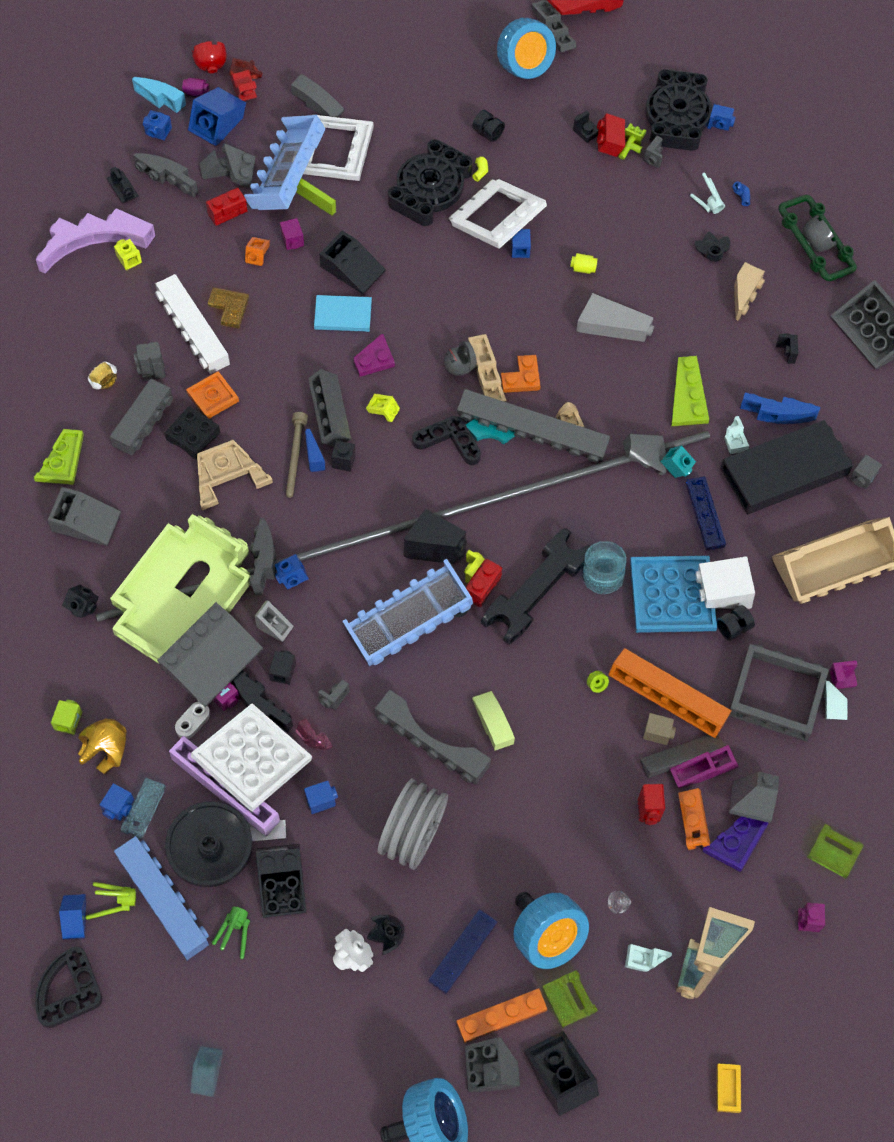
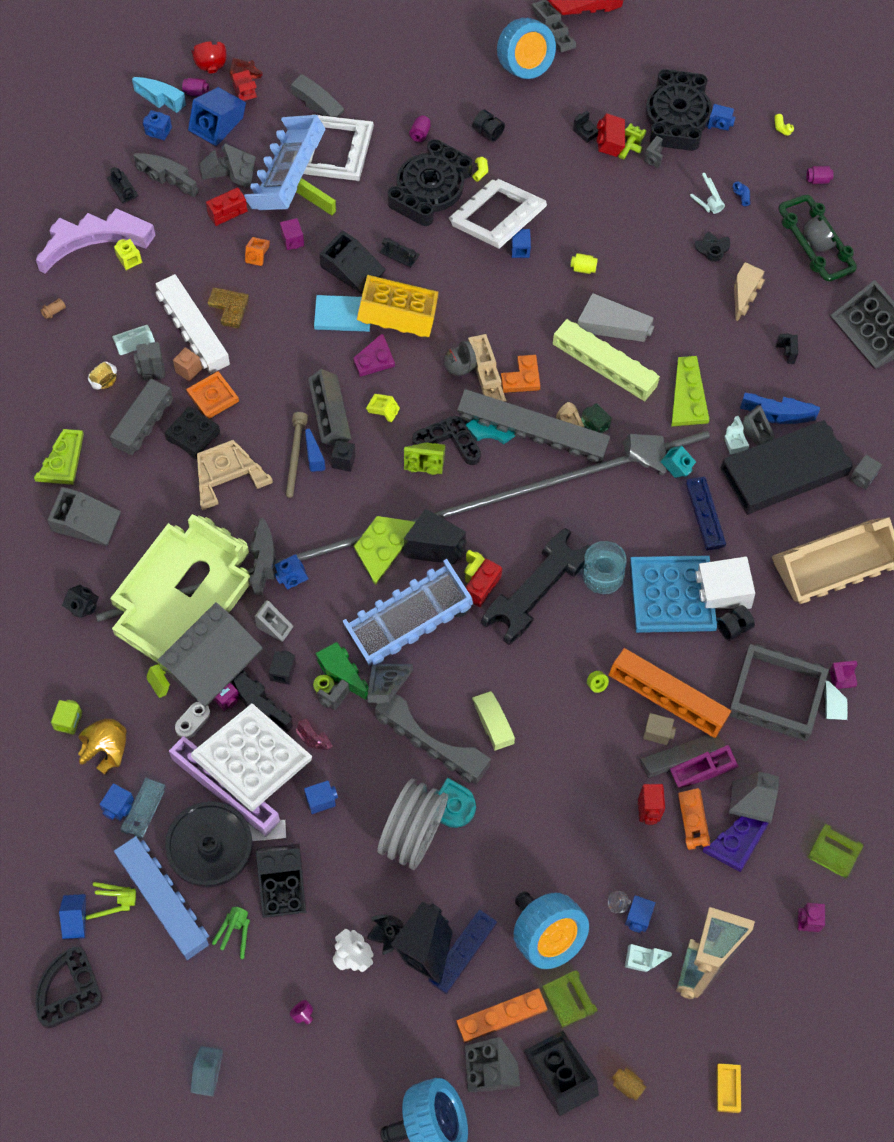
(53, 308): none -> medium nougat pin
(128, 340): none -> light aqua slope
(157, 680): none -> lime tile
(187, 364): none -> nougat brick
(302, 1012): none -> magenta tile
(323, 678): none -> lime plate
(335, 663): none -> green slope
(382, 544): none -> lime wing
(386, 681): none -> dark grey wing
(397, 306): none -> yellow slope
(398, 252): none -> black hinge
(420, 128): none -> magenta brick
(424, 458): none -> lime slope
(425, 941): none -> black slope
(460, 804): none -> teal tile
(596, 418): none -> clear green brick
(606, 360): none -> yellowish green brick
(628, 1083): none -> clear yellow brick
(639, 914): none -> blue brick
(757, 426): none -> dark grey slope
(781, 127): none -> neon yellow arm
(819, 174): none -> magenta brick

